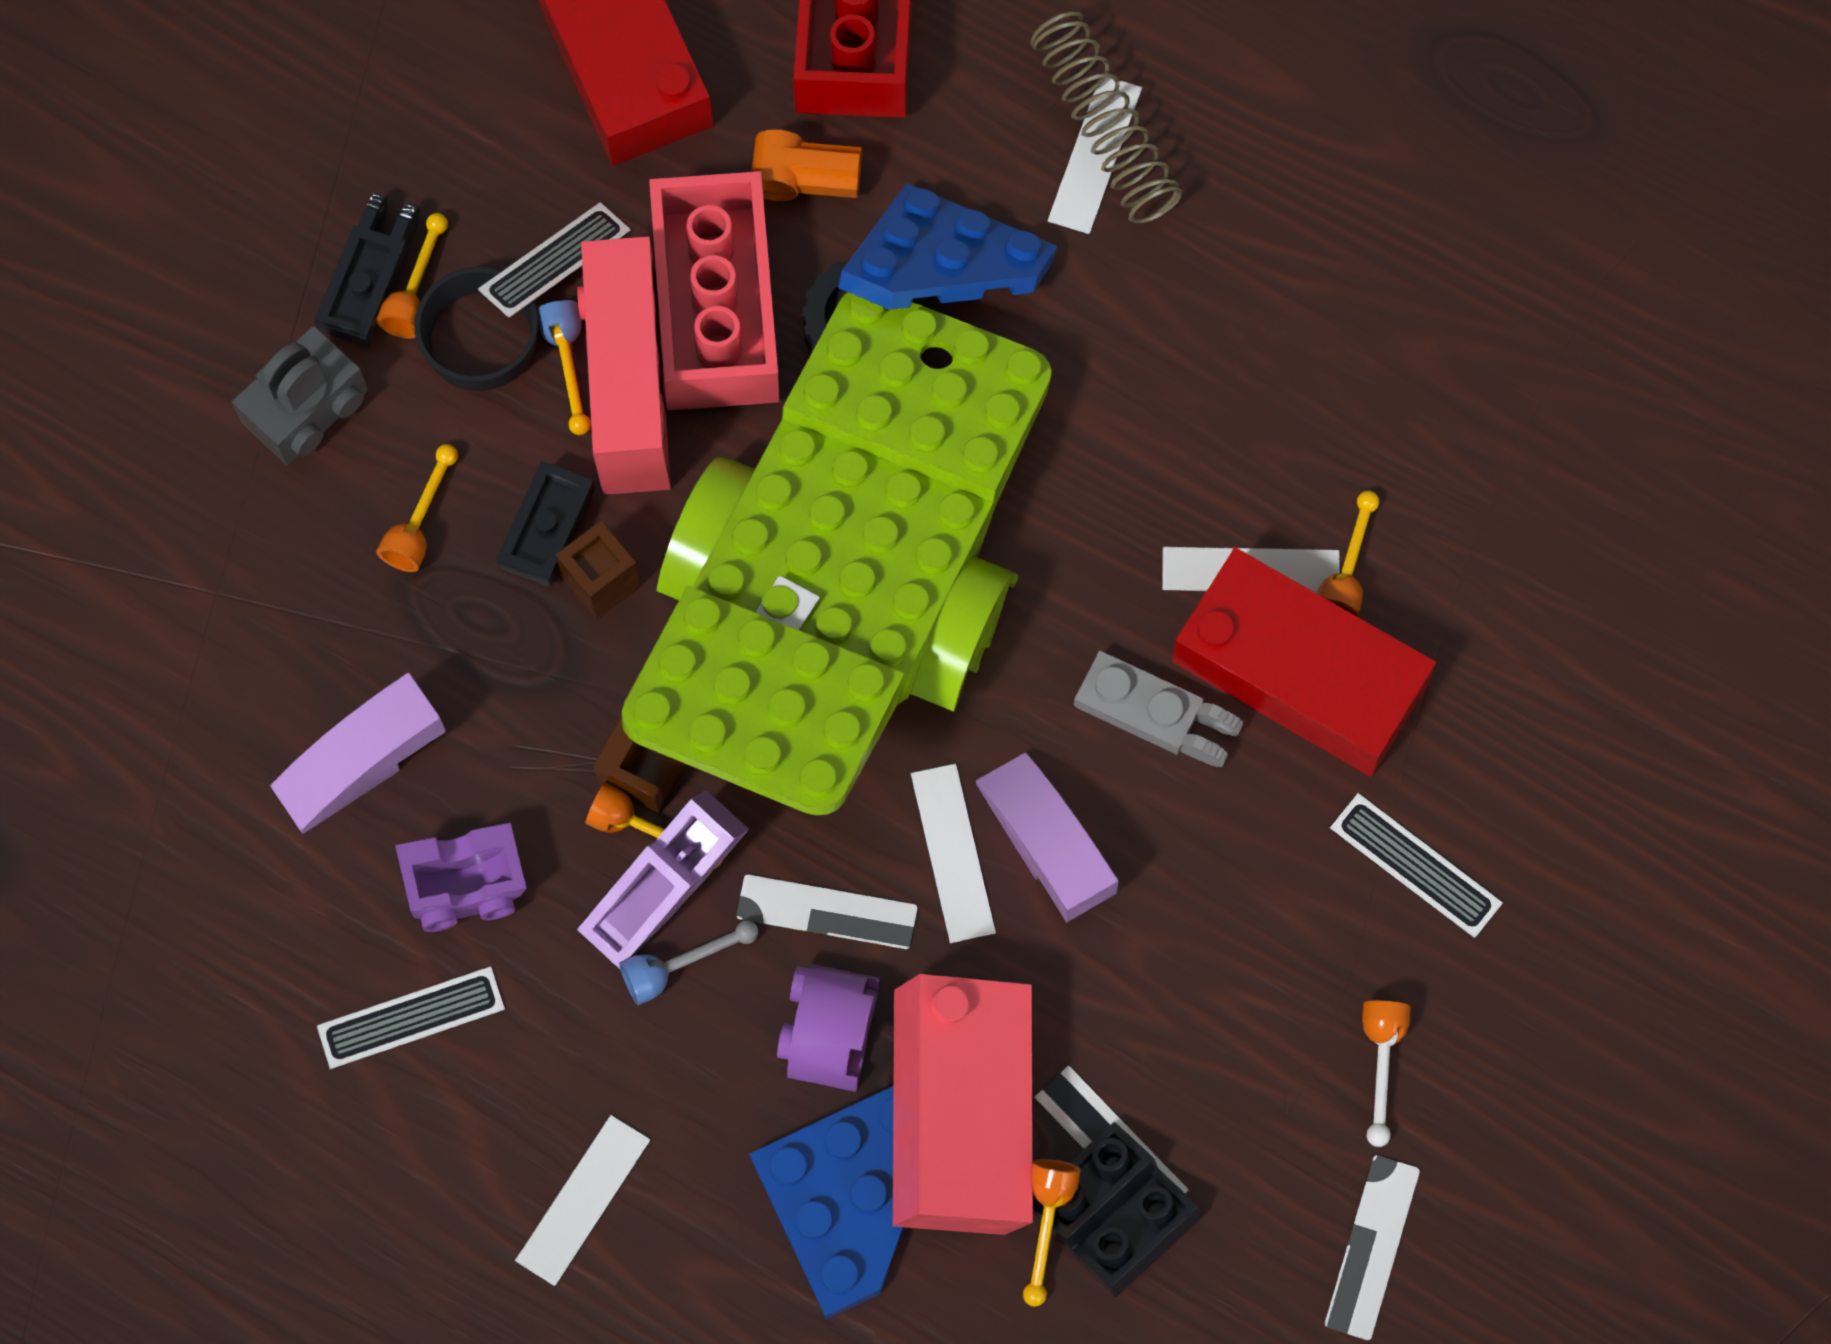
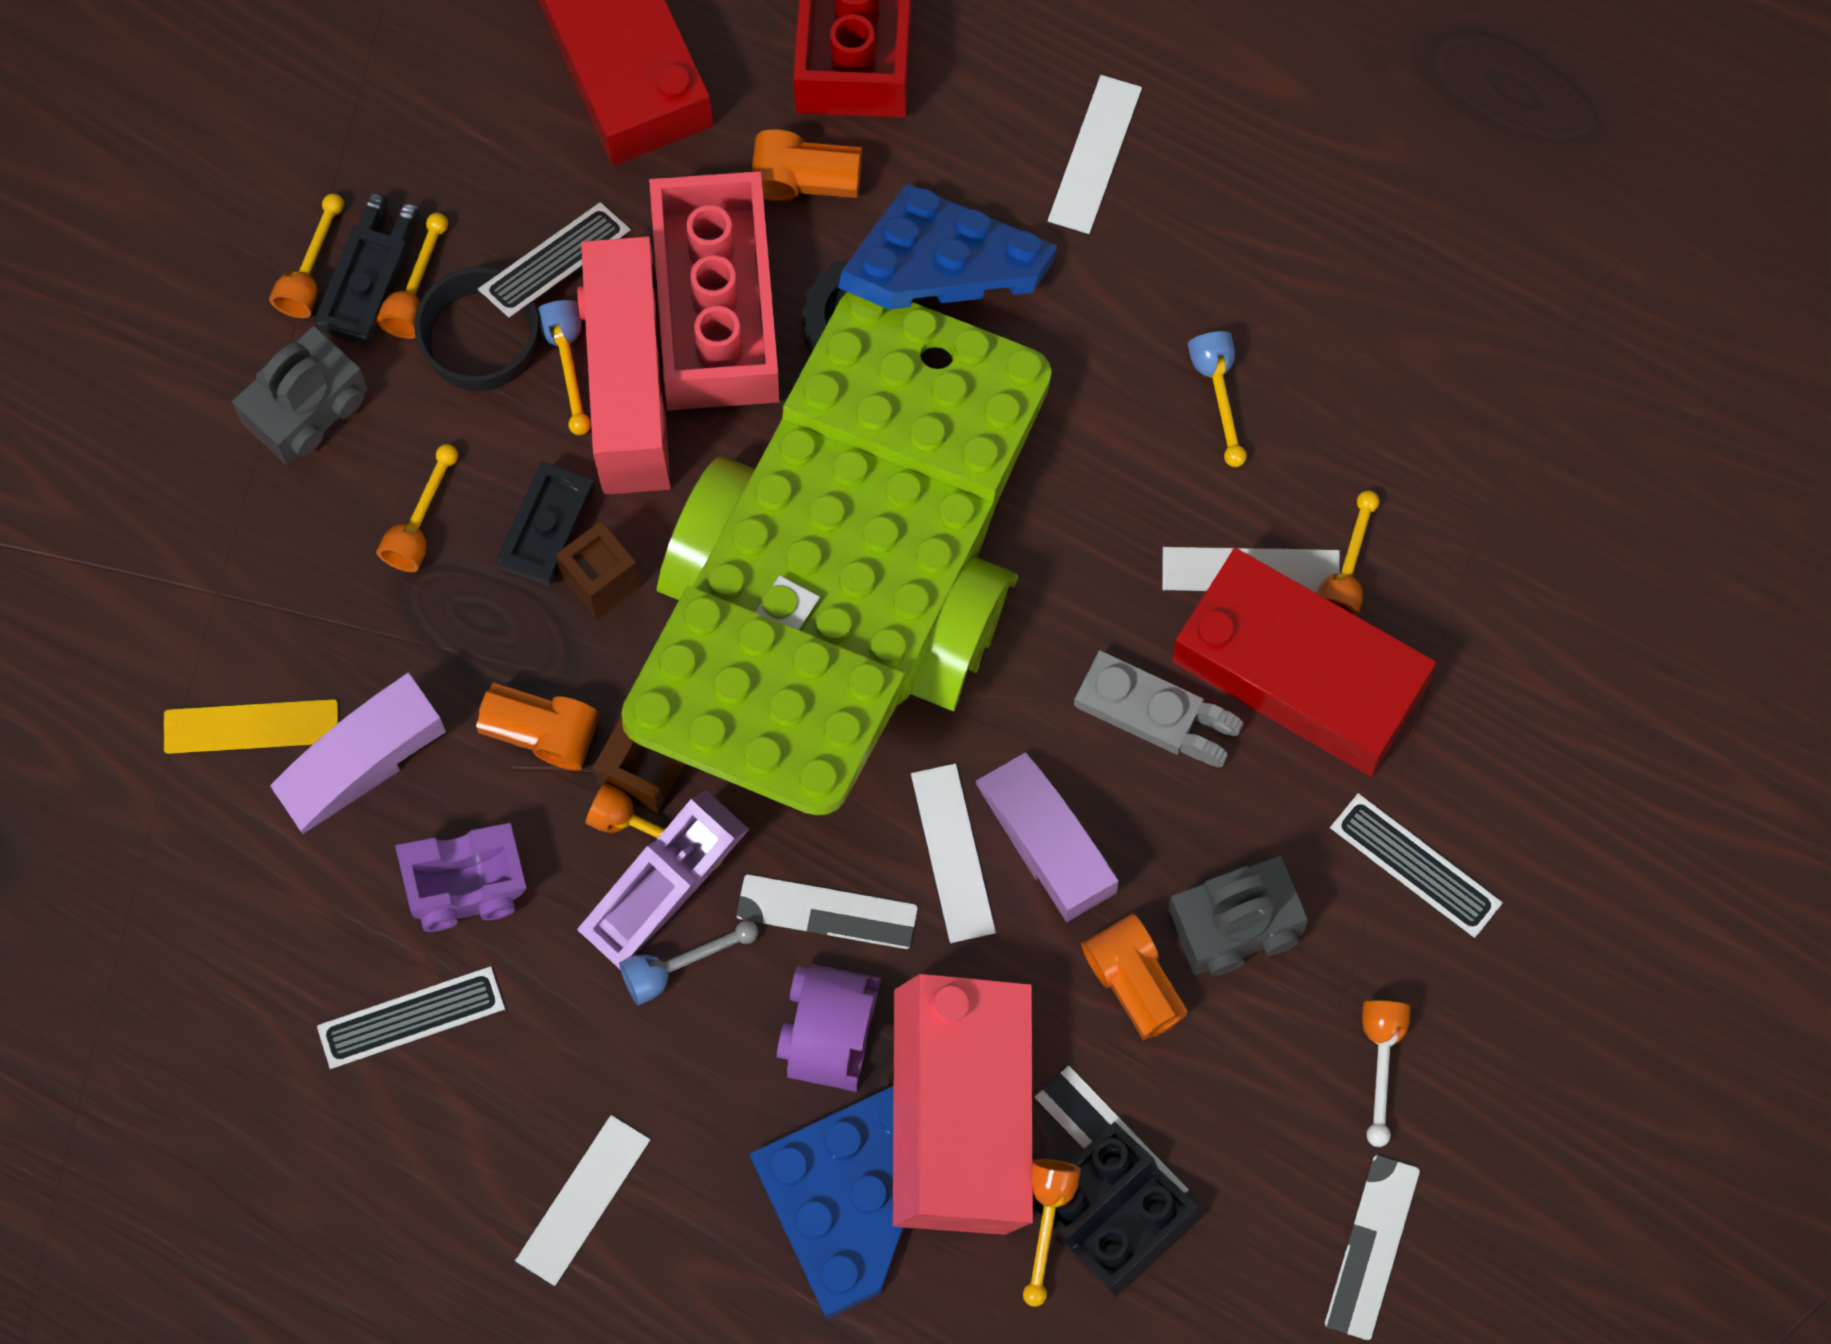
(248, 726): none -> yellow sticker
(296, 291): none -> orange hinge
(554, 729): none -> orange piece
(1127, 962): none -> orange piece
(1157, 190): dark tan piece -> none
(1213, 357): none -> hinge
(1238, 917): none -> dark grey brick

